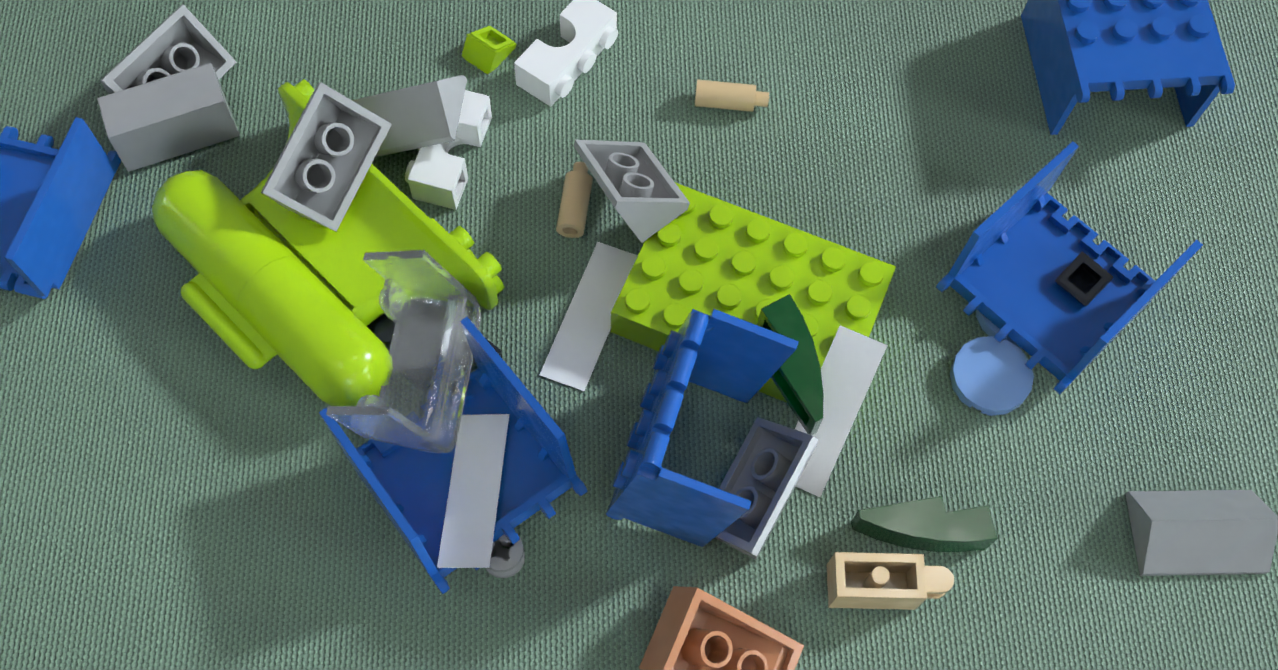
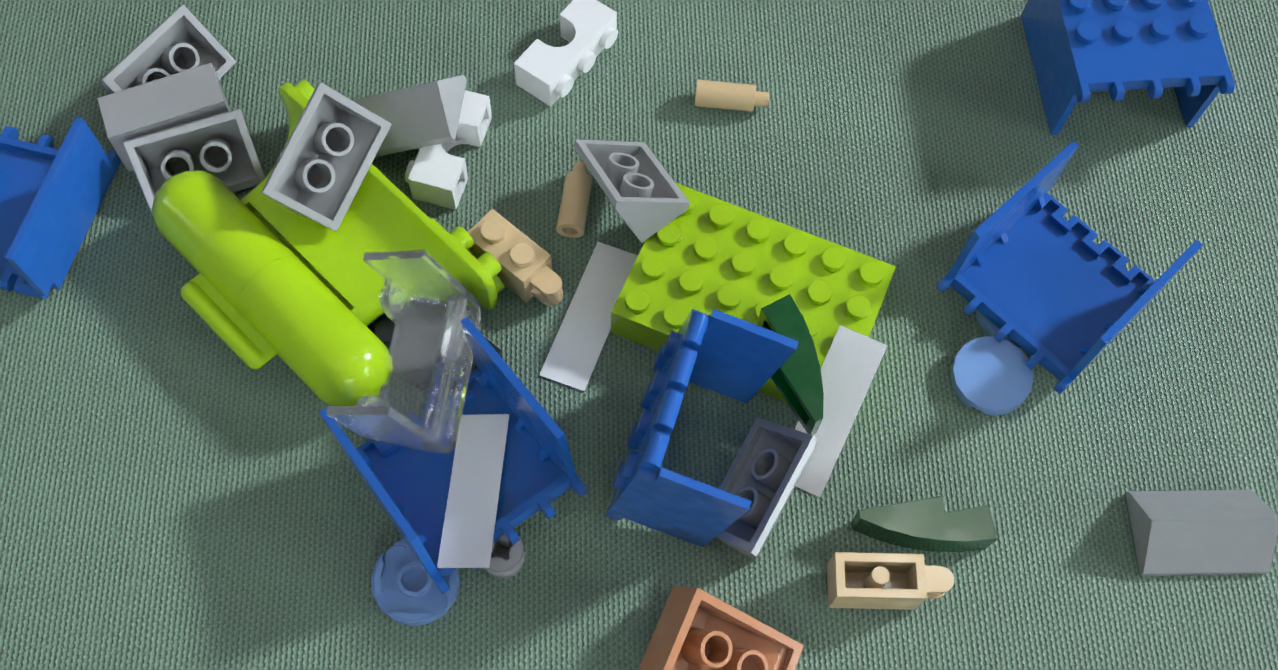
(212, 144): none -> light grey slope
(406, 589): none -> medium blue tile
(487, 48): lime slope -> none
(523, 262): none -> tan brick
(1084, 279): black slope -> none

